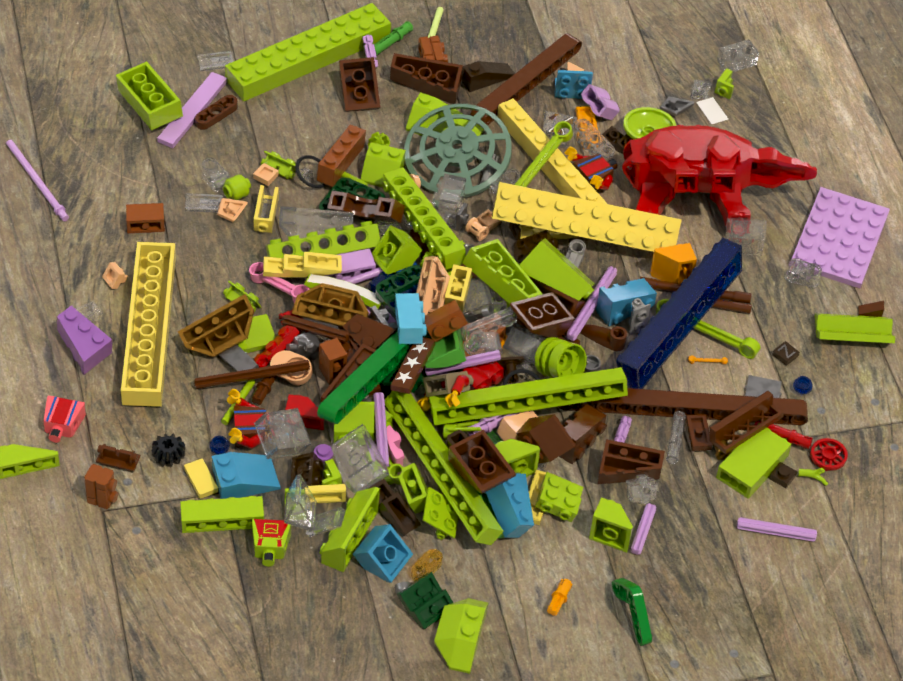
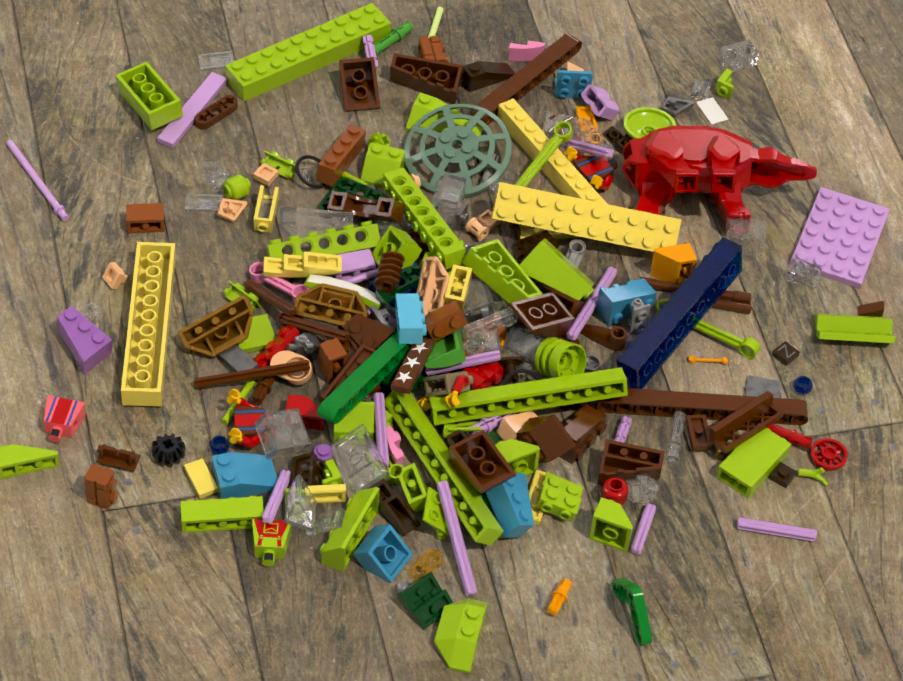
(270, 297): none -> reddish brown axle
(276, 496): none -> lavender axle
(389, 271): none -> reddish brown piece
(457, 538): none -> lavender axle
(525, 52): none -> bright pink slope
(591, 149): none -> lavender axle
(615, 490): none -> red head

